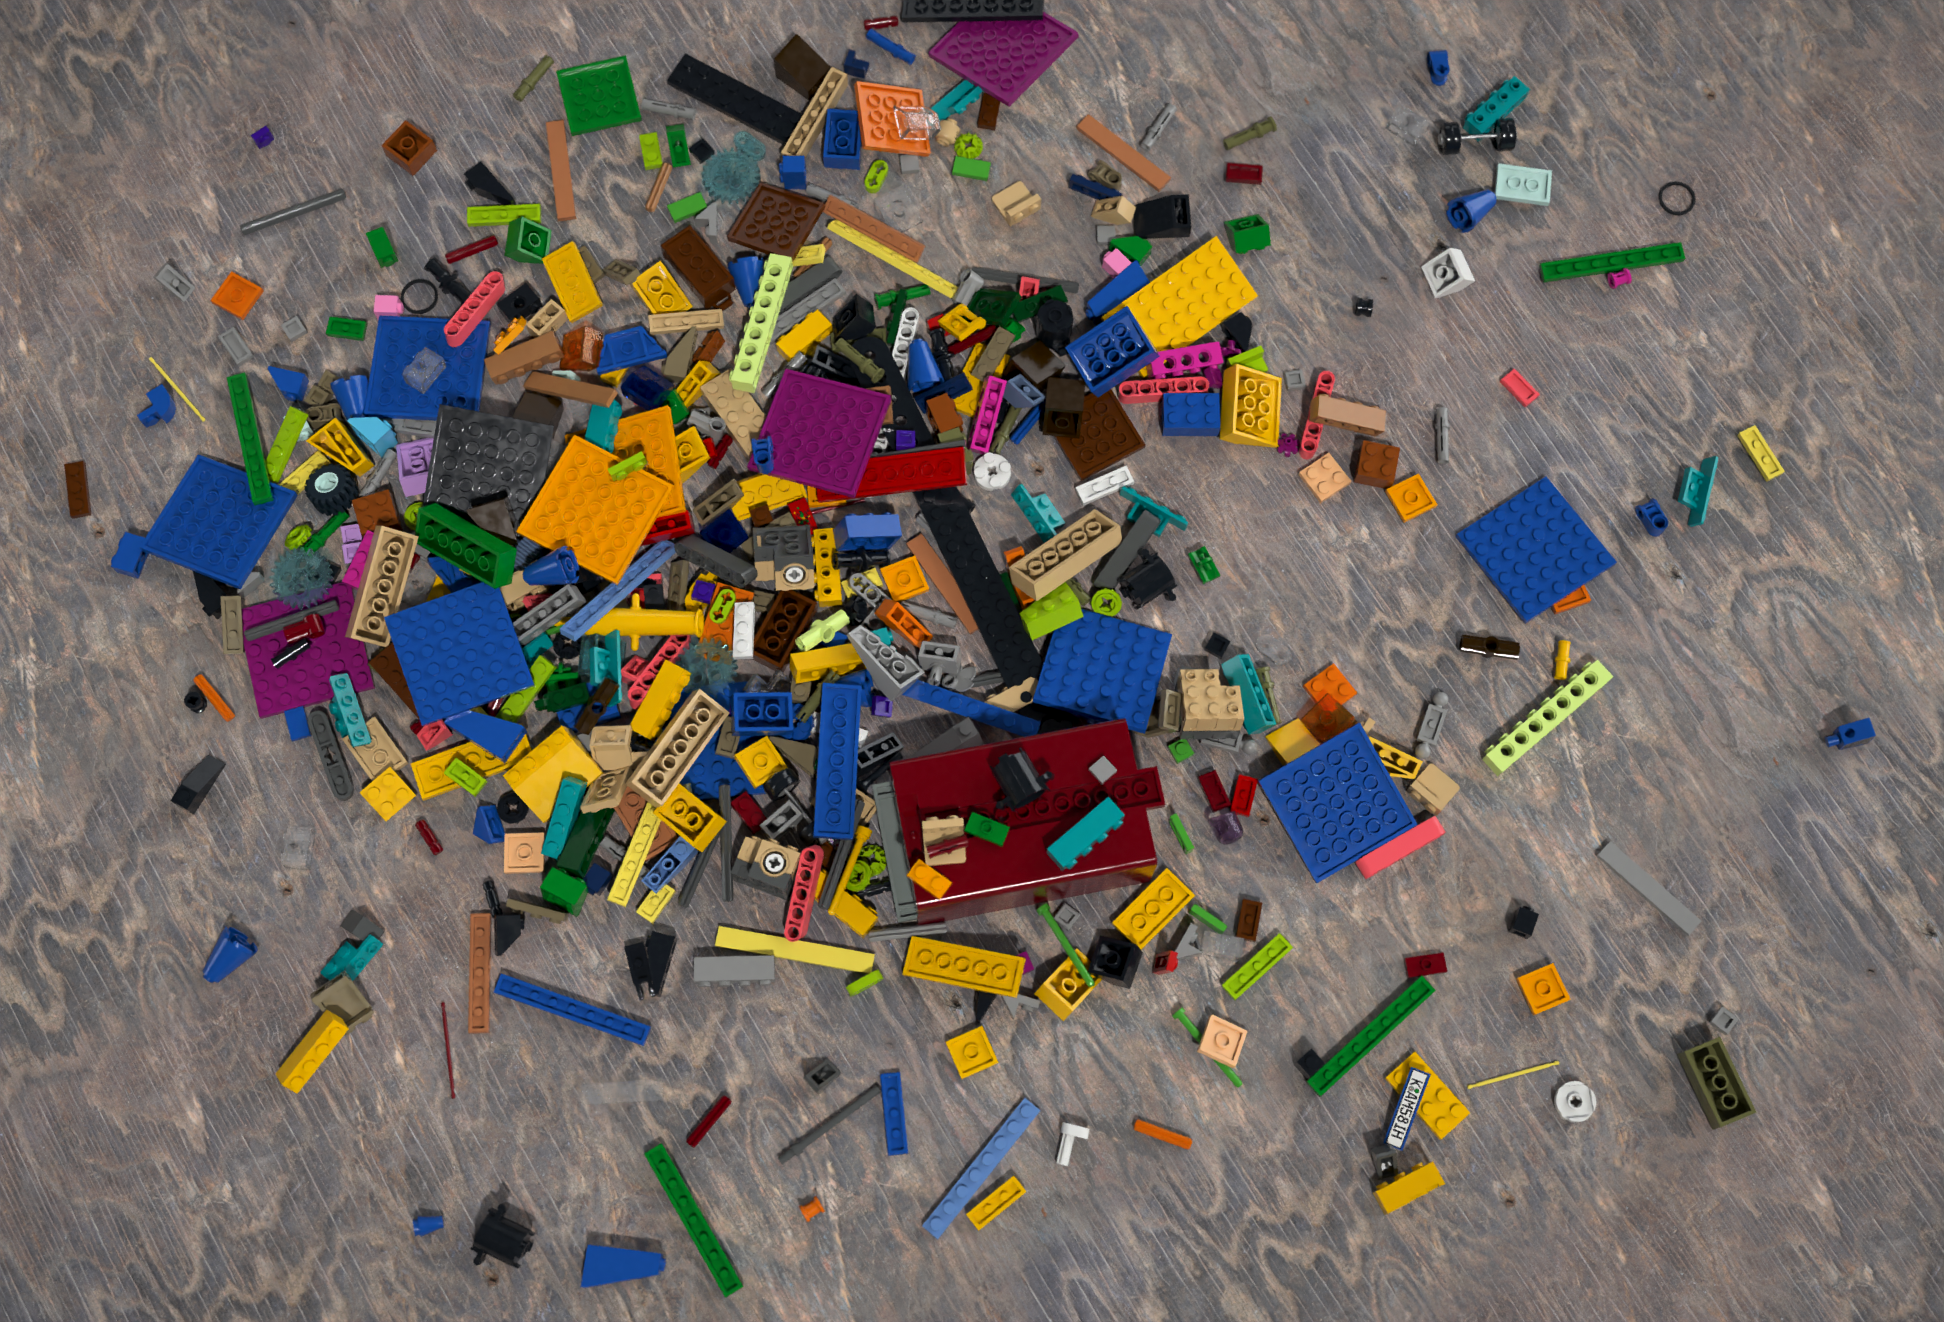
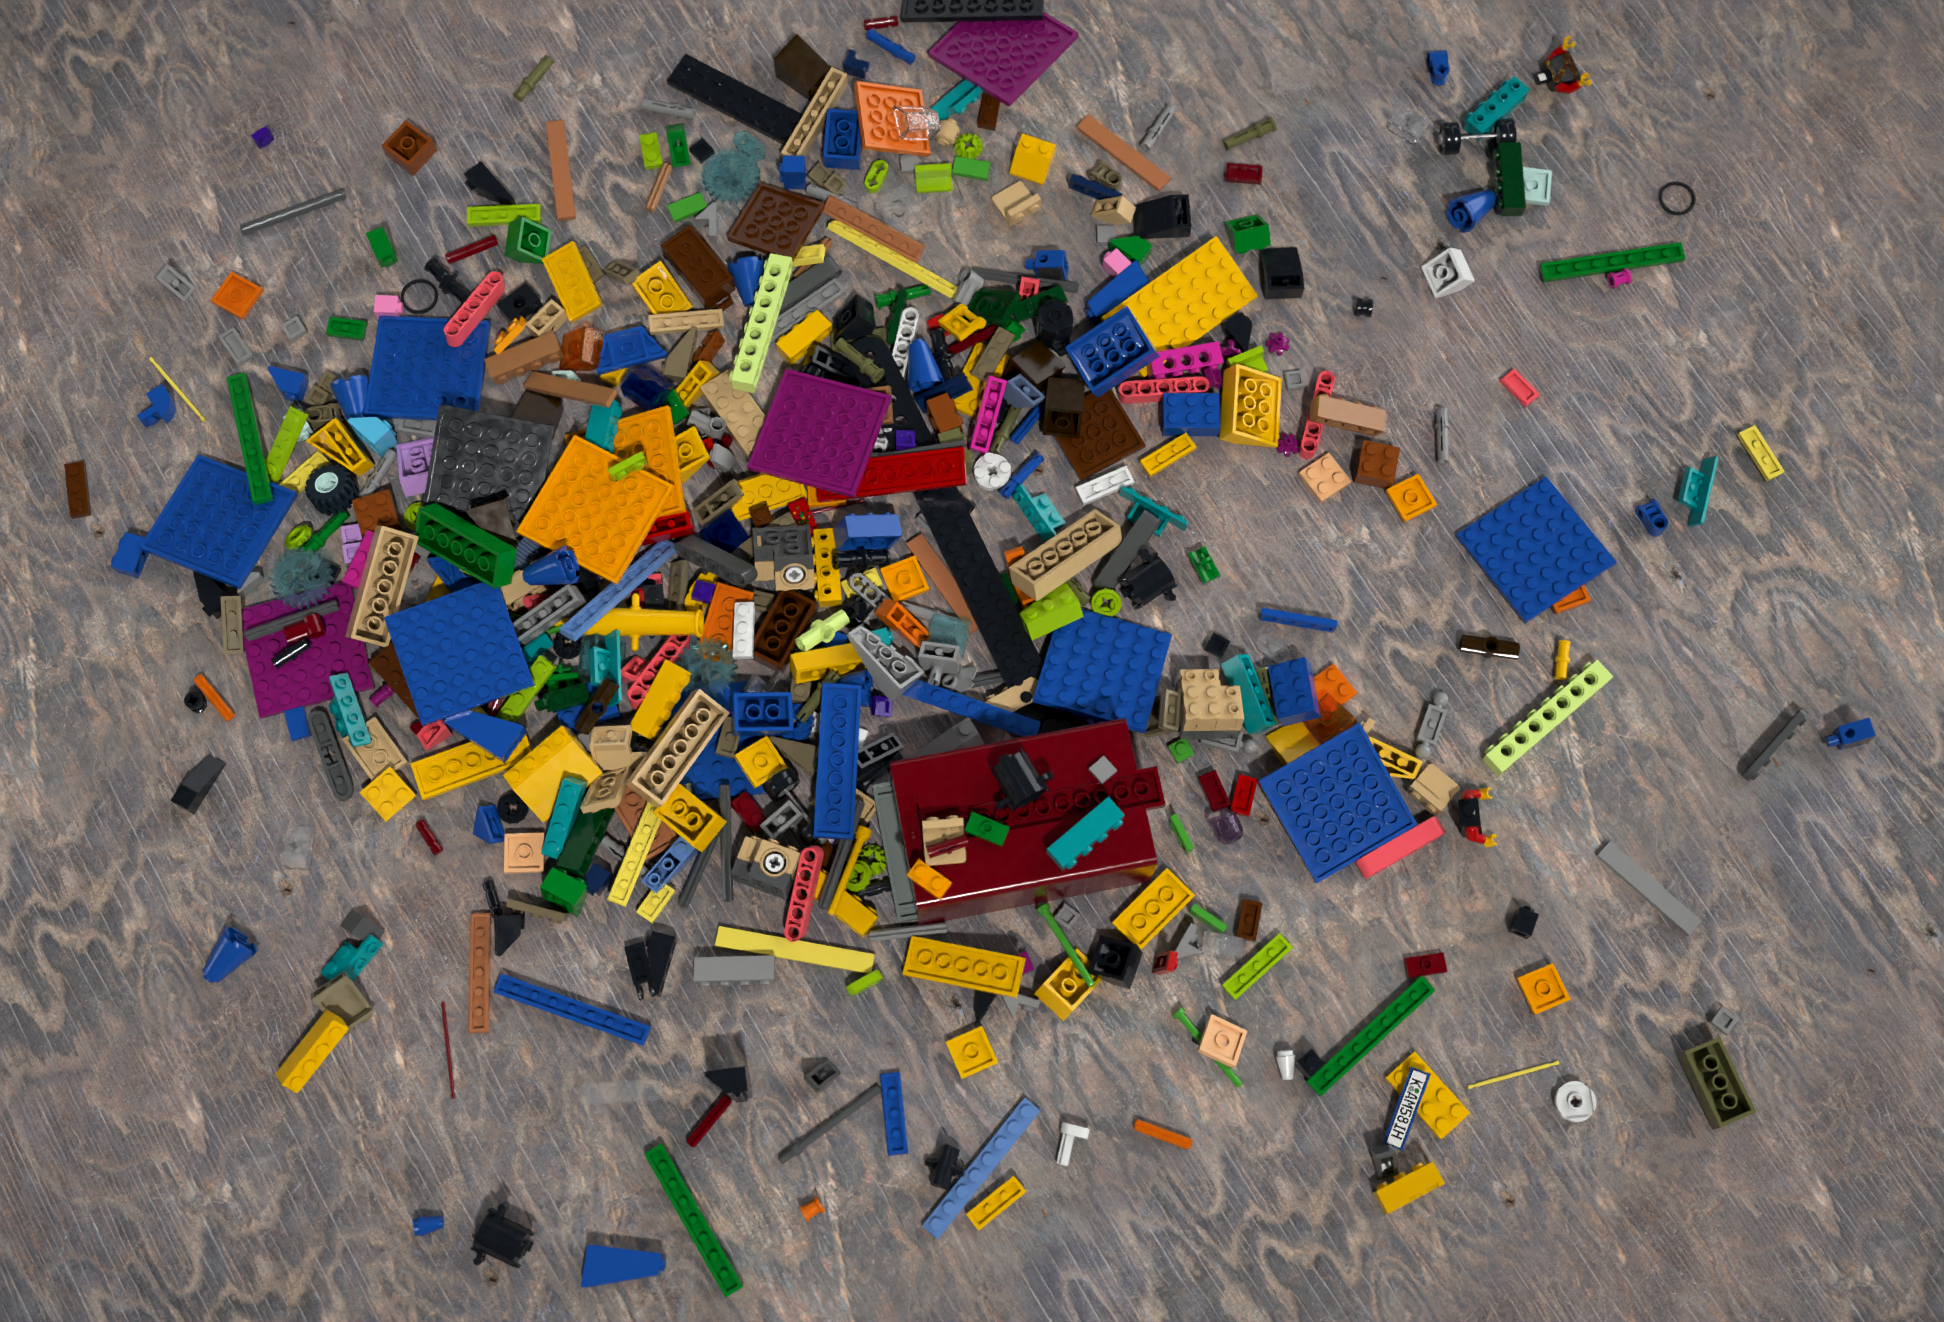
(380, 696): none -> magenta pin
(424, 370): clear brick -> none
(465, 777): lime plate -> none
(598, 95): green plate -> none
(719, 603): lime beam -> none
(723, 459): none -> light grey slope
(732, 1082): none -> black slope
(762, 452): blue piece -> none
(793, 365): light grey pin -> none
(826, 179): none -> dark tan slope
(933, 178): none -> lime panel
(945, 1167): none -> black pin
(949, 631): none -> clear light blue tile
(1021, 475): none -> blue pin
(1032, 159): none -> yellow slope
(1049, 264): none -> blue torso
(1167, 455): none -> yellow plate
(1277, 343): none -> magenta plant
(1282, 273): none -> black slope
(1286, 1063): none -> white cone
(1294, 691): none -> blue brick
(1298, 620): none -> blue tile
(1470, 816): none -> torso
(1510, 179): none -> dark green brick
(1561, 71): none -> torso
(1764, 757): none -> dark grey piece

